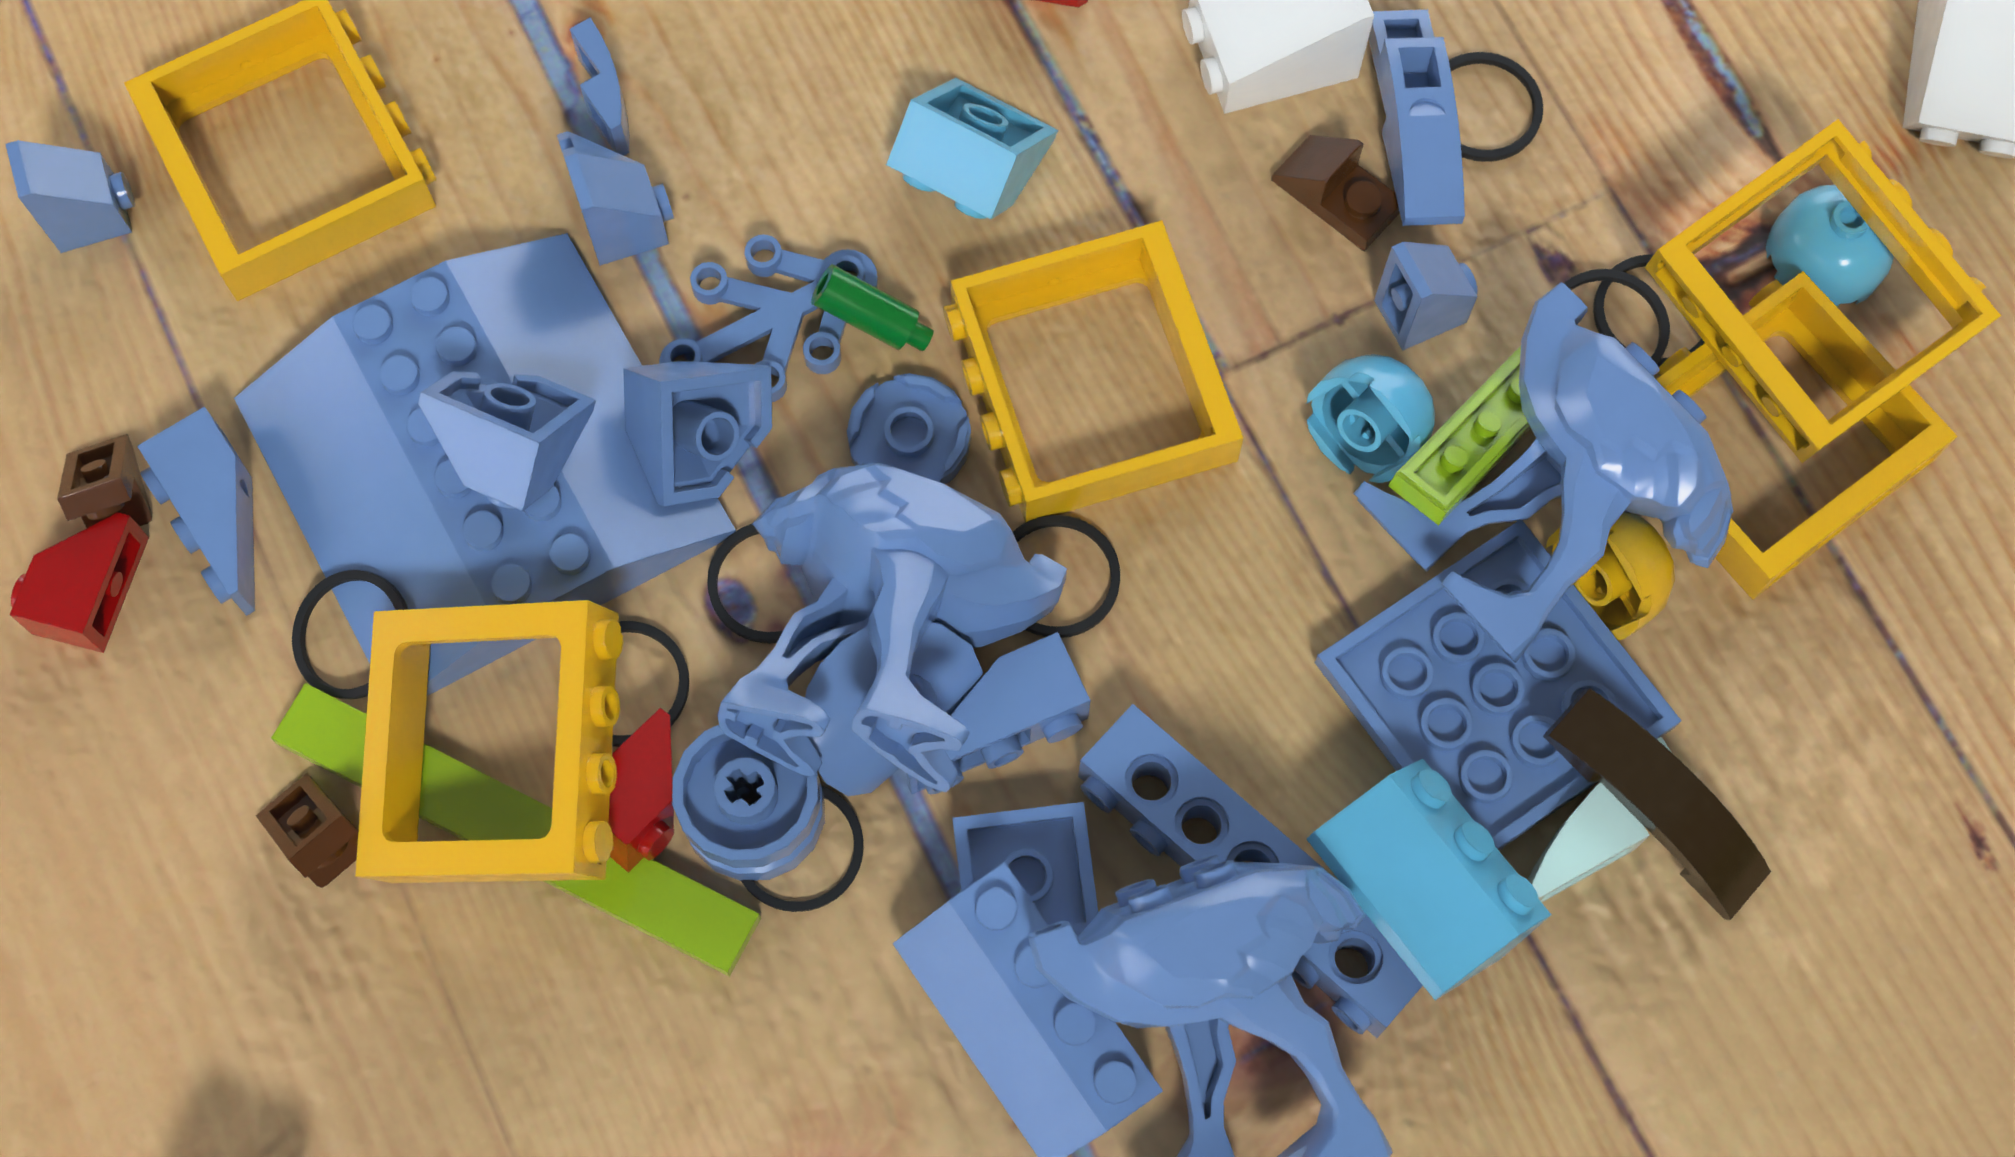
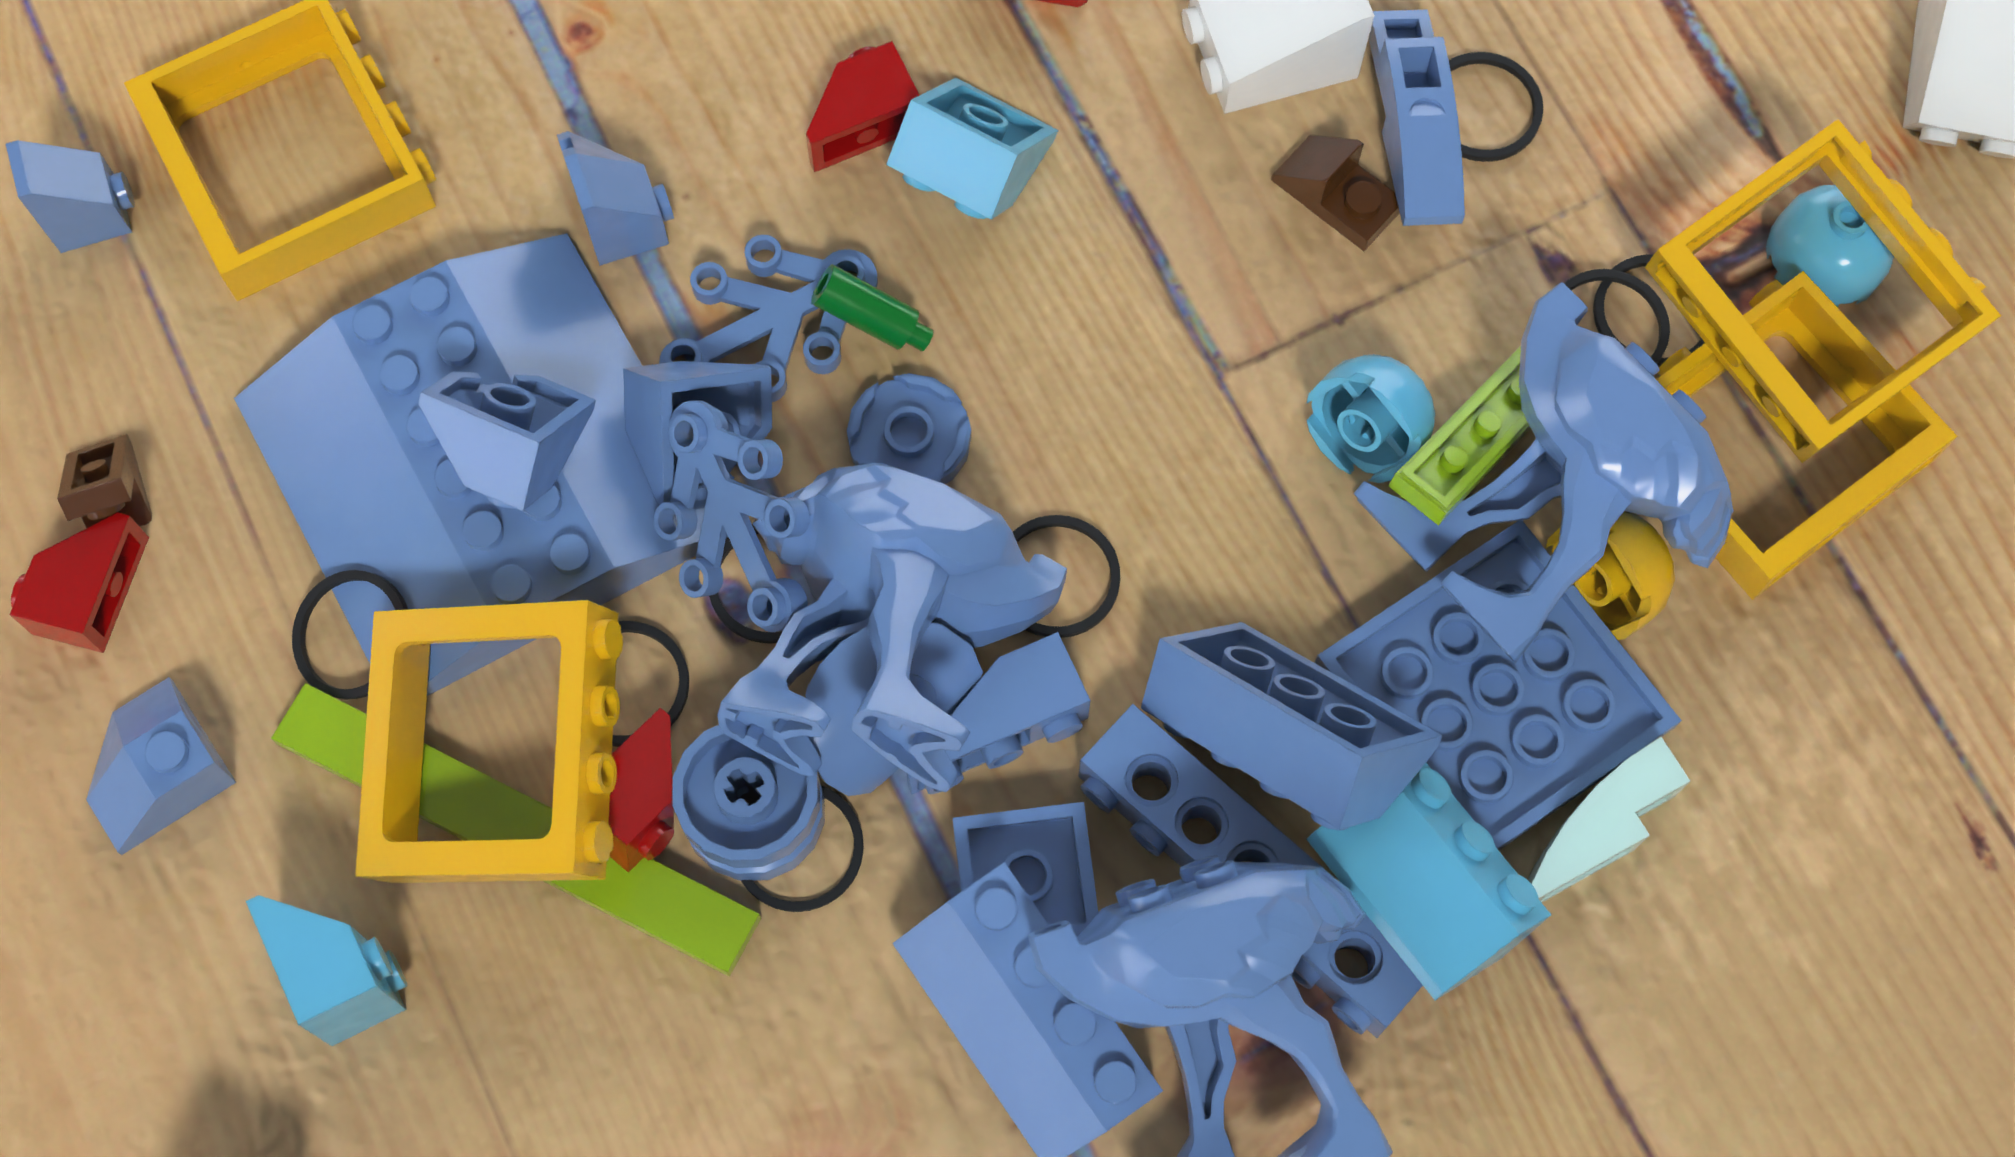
(153, 767): none -> medium blue slope
(214, 497): medium blue slope -> none
(311, 831): reddish brown slope -> none
(328, 970): none -> medium azure slope
(602, 90): medium blue slope -> none
(699, 440): none -> medium blue plant
(860, 106): none -> red slope
(1064, 276): yellow piece -> none
(1286, 723): none -> medium blue slope
(1424, 292): medium blue slope -> none
(1663, 797): dark brown slope -> none

